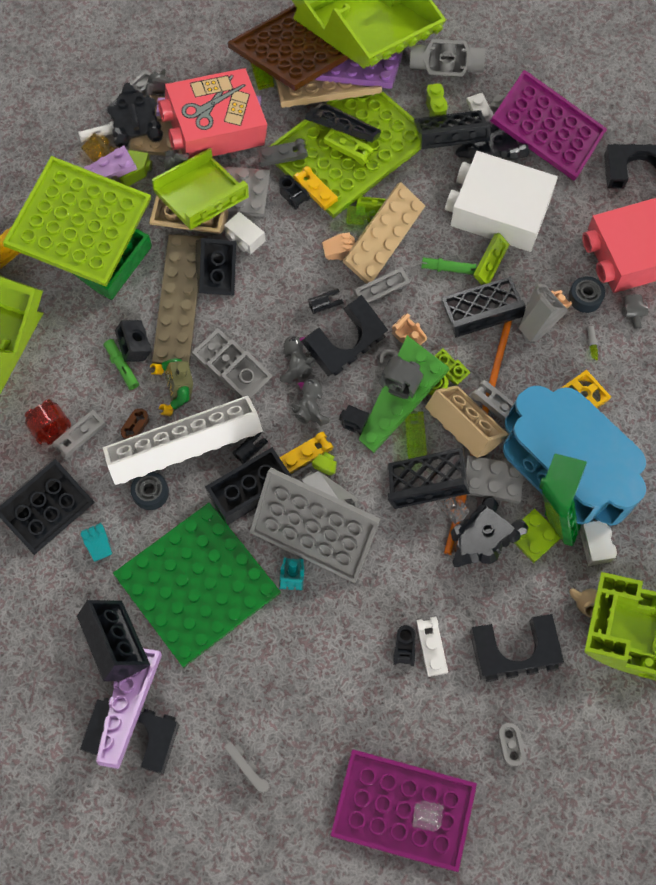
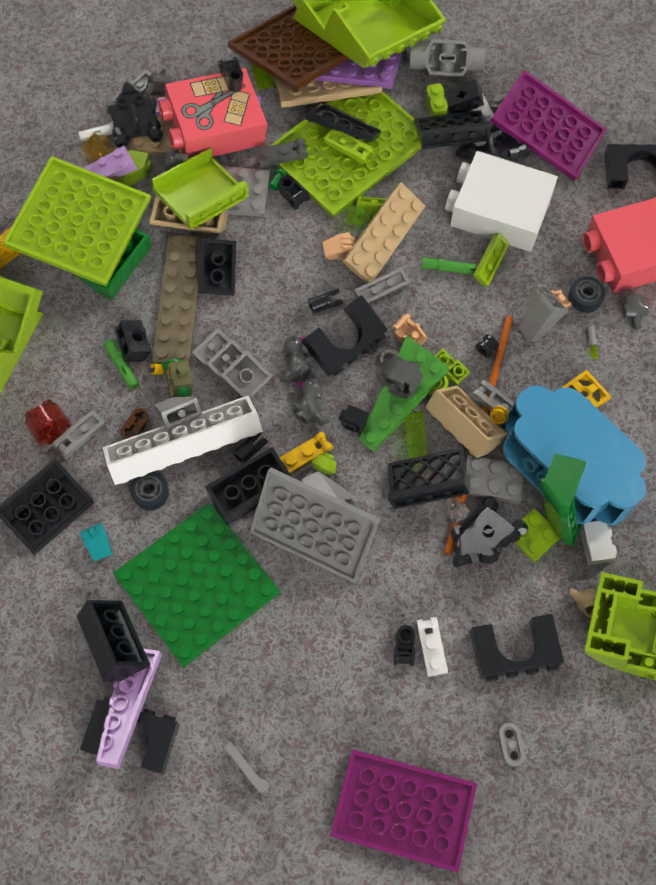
(177, 410): none -> light grey slope
(232, 74): none -> black piece
(245, 233): white brick -> none
(274, 183): none -> green pin
(292, 574): teal hand -> none
(316, 188): yellow plate -> none
(428, 816): clear brick -> none
(464, 97): none -> black brick
(487, 345): none -> black wheel
(488, 317): black fence -> none
(499, 415): none -> yellow plate

